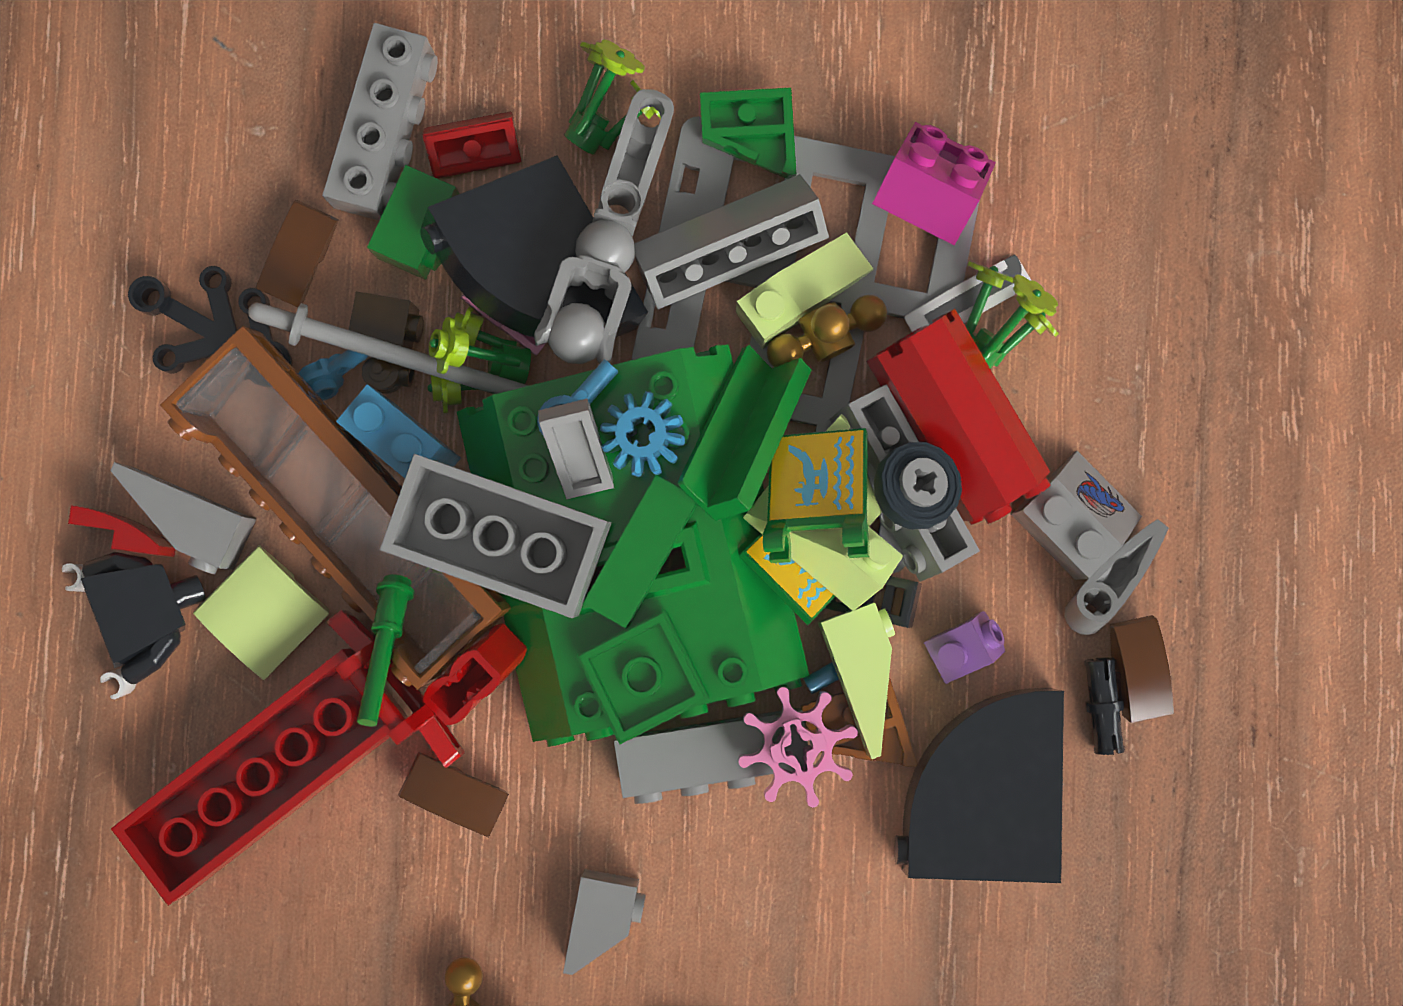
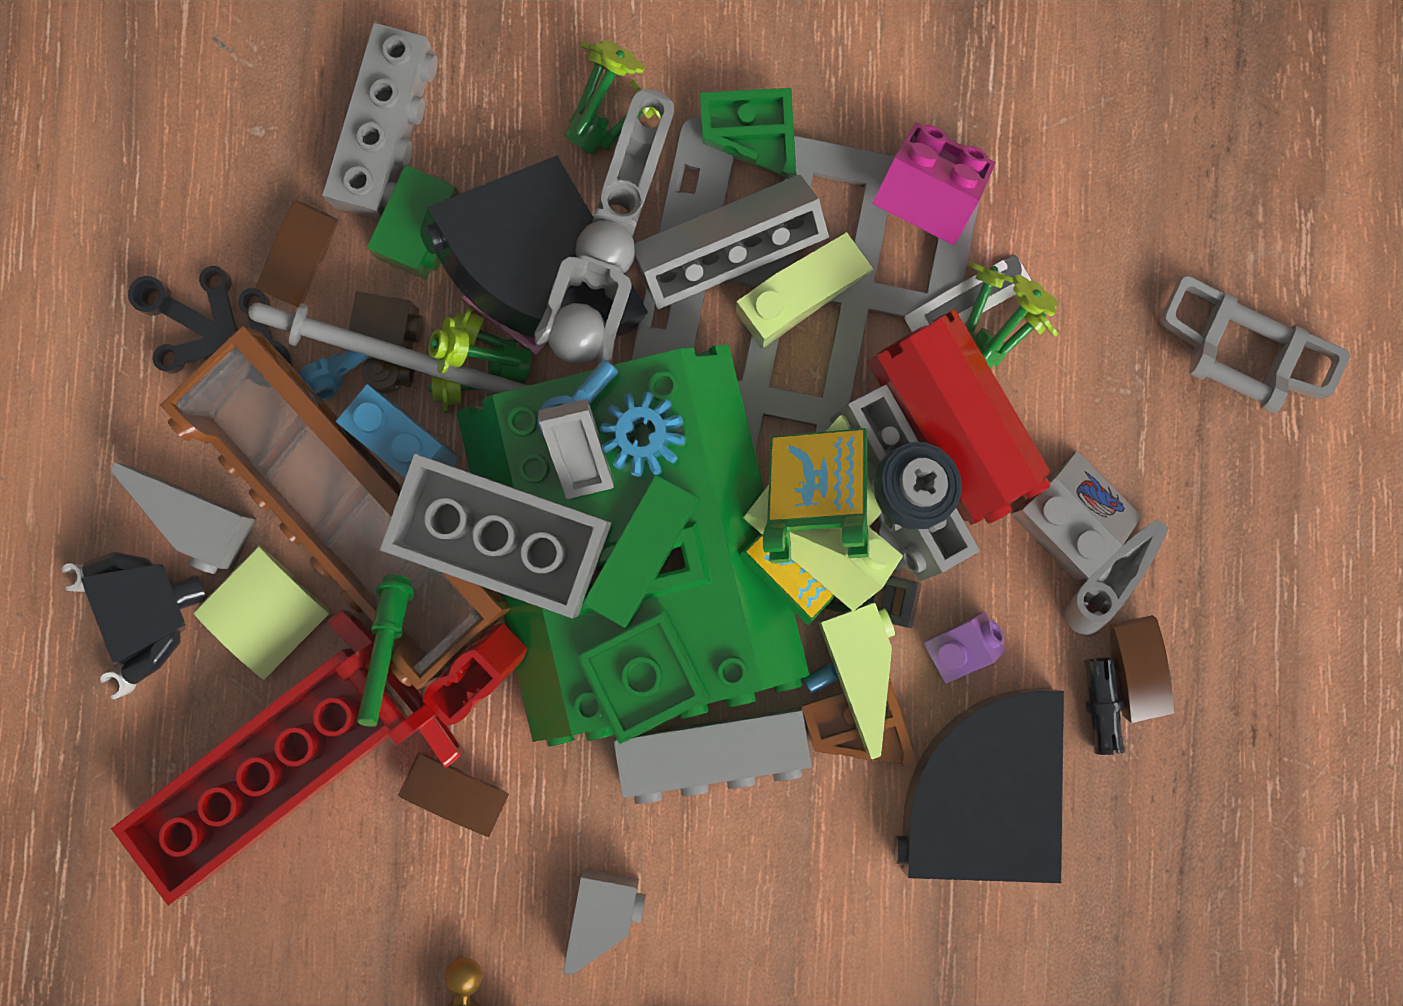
(127, 533): red slope -> none
(472, 144): red slope -> none
(742, 434): green panel -> none
(820, 740): bright pink gear -> none
(828, 331): pearl gold piece -> none
(1277, 382): none -> light grey bar

